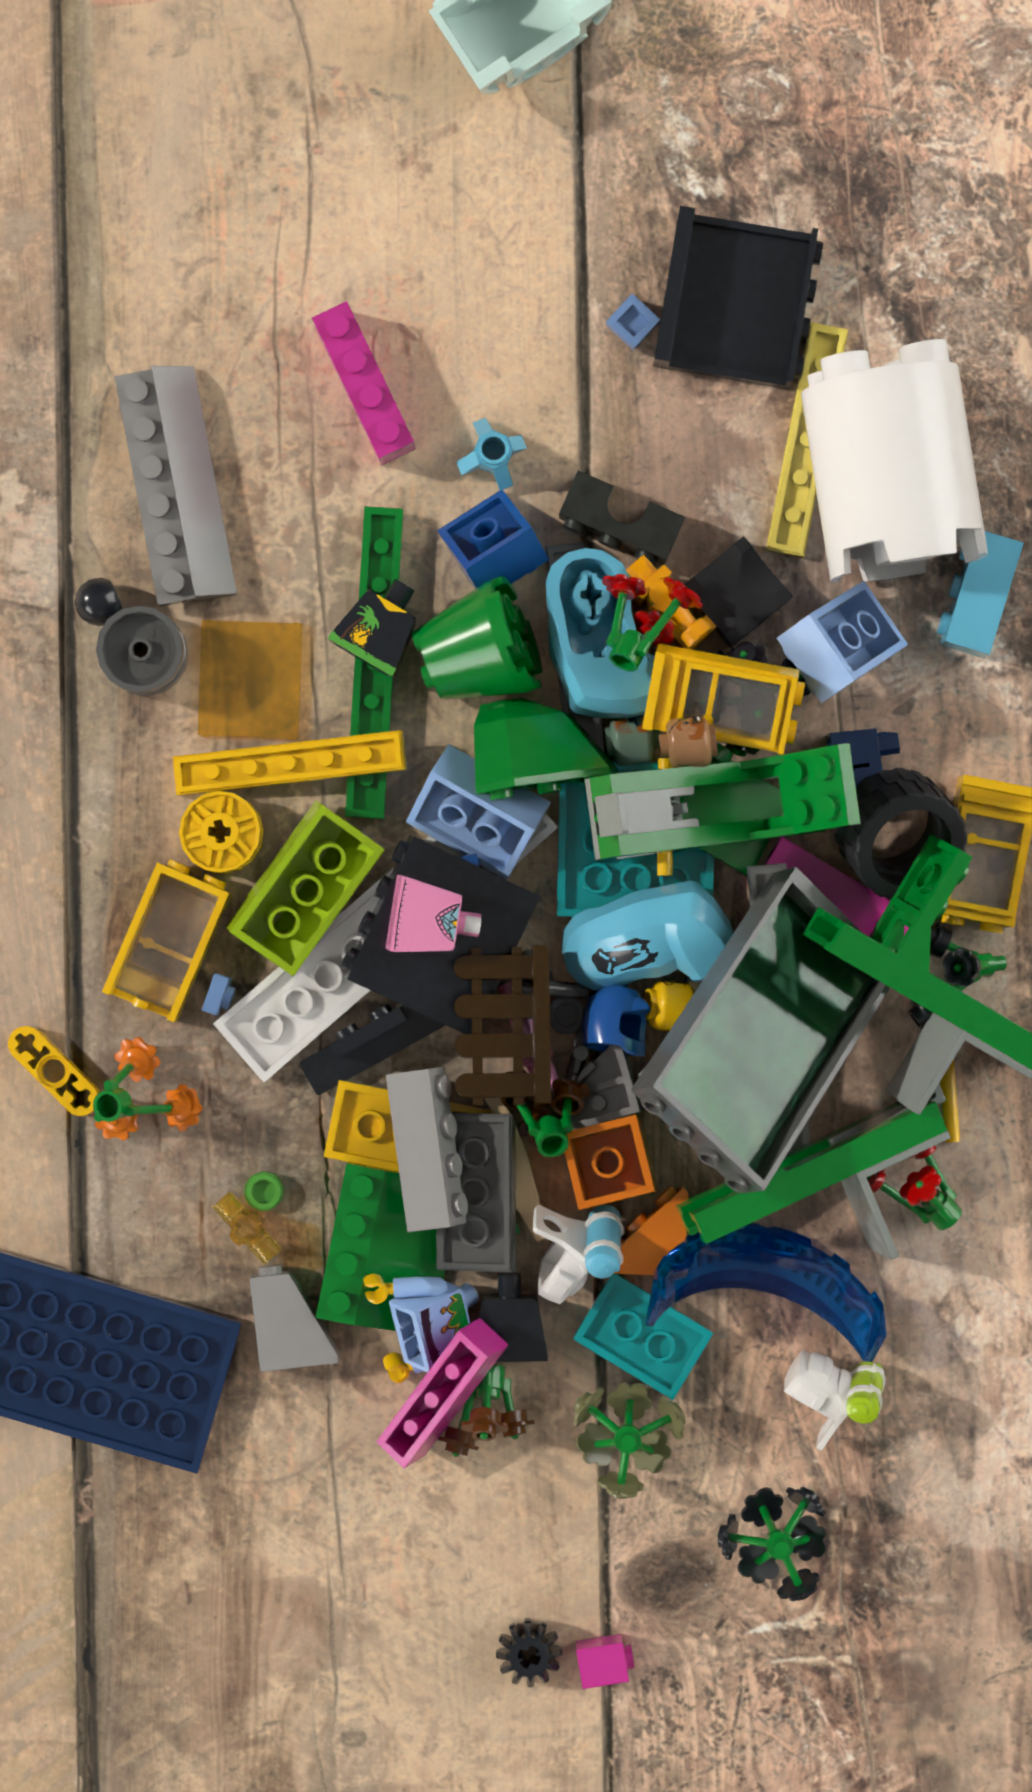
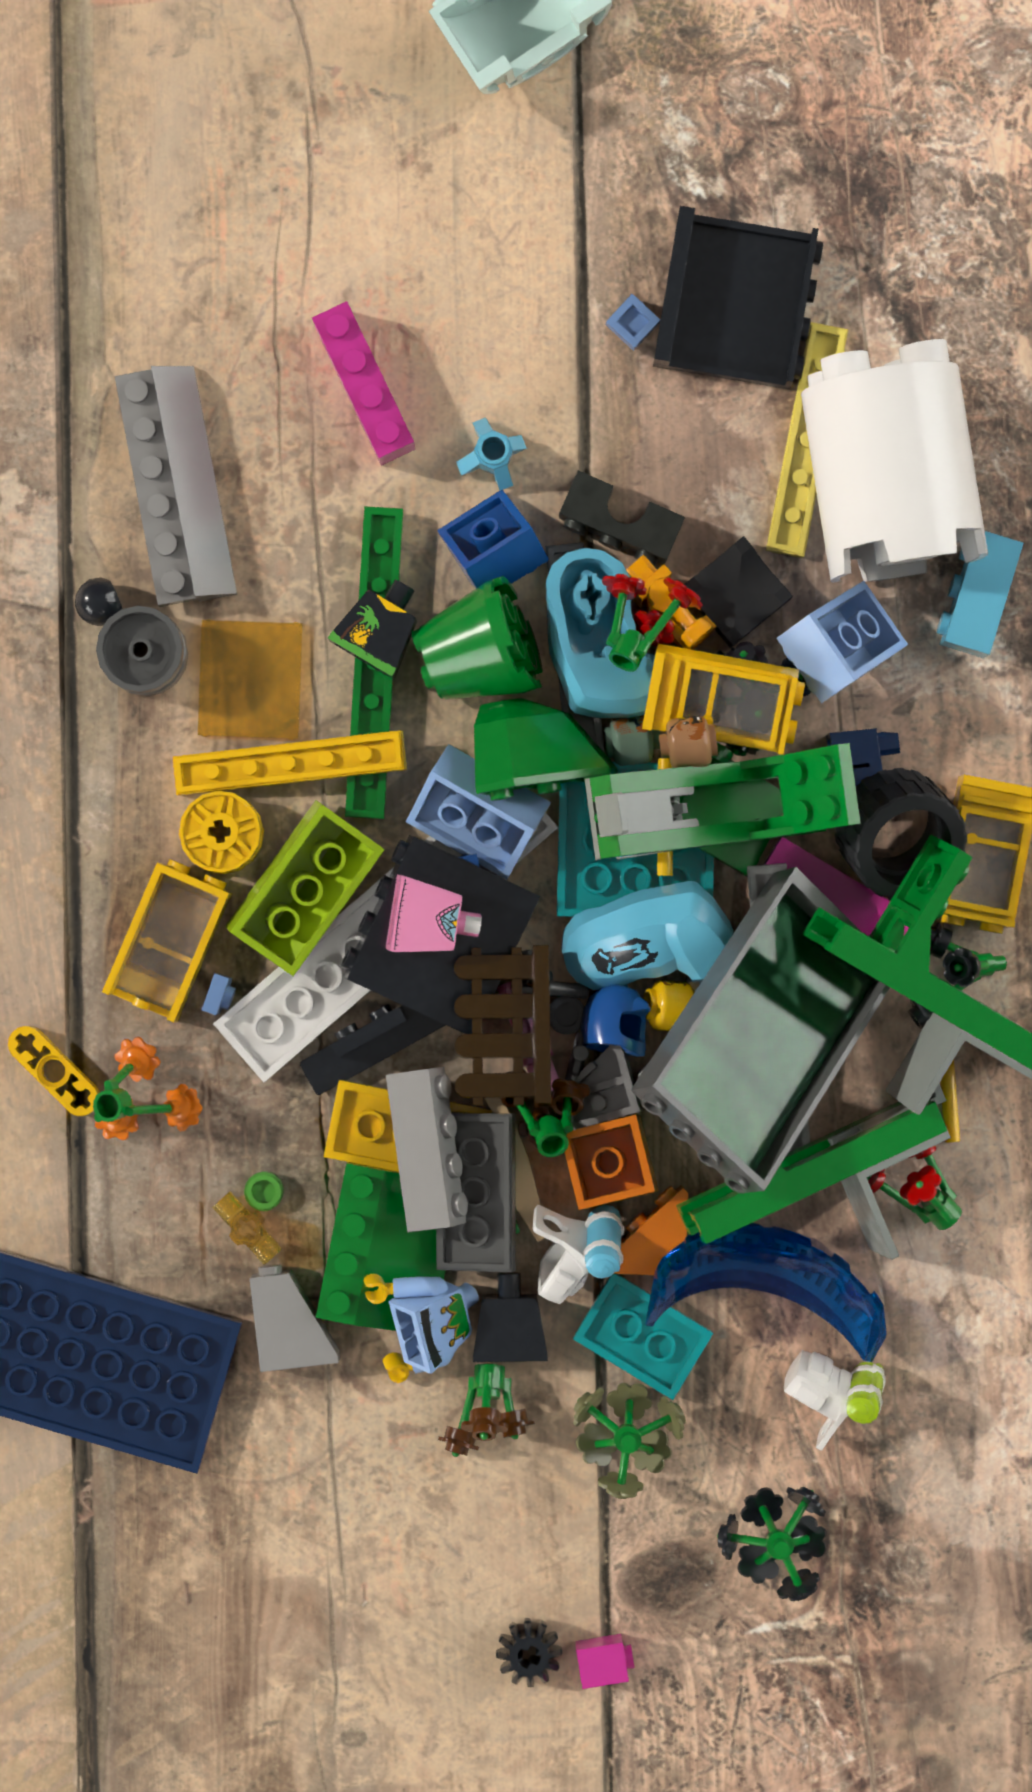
(442, 1393): dark pink brick -> none

